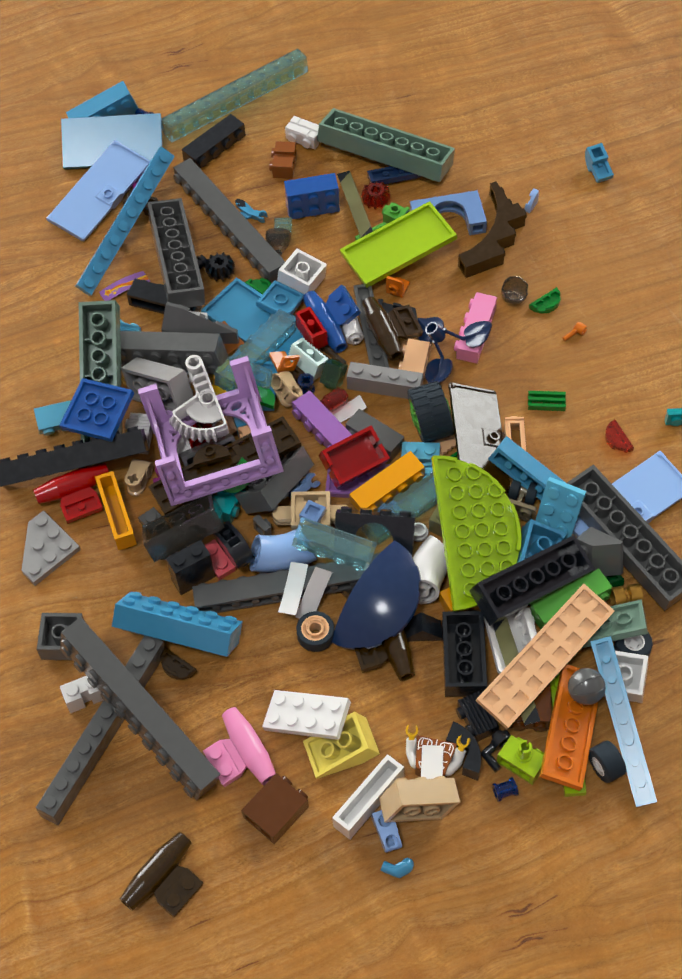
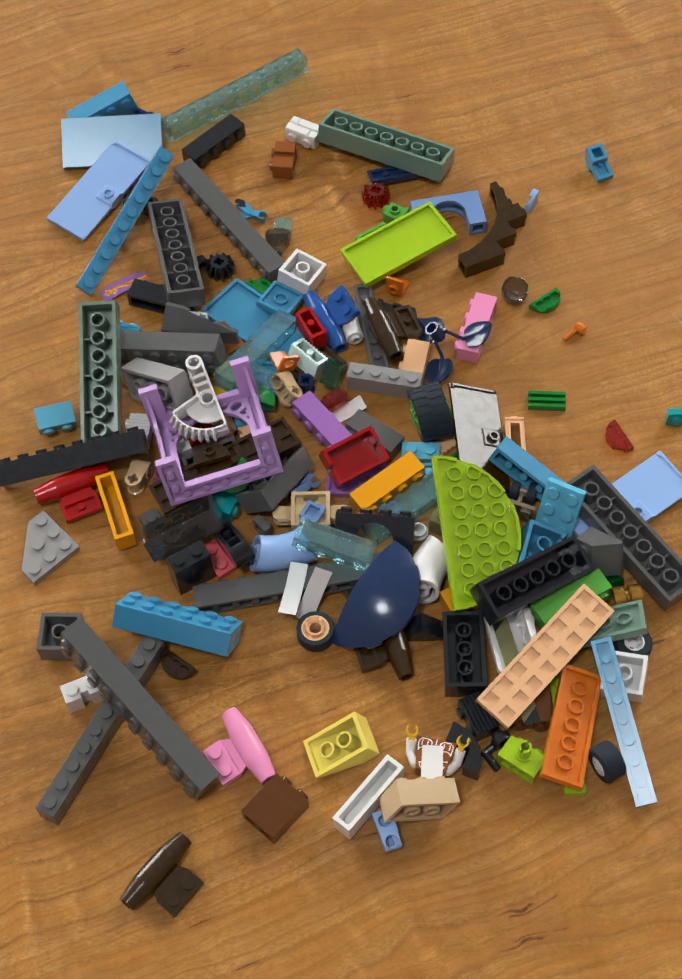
(96, 409): blue plate -> none
(306, 714): white plate -> none
(312, 196): blue brick -> none
(355, 203): olive sticker -> none
(398, 870): dark azure arm -> none
(505, 789): clear blue bush -> none
(586, 686): dark grey piece -> none

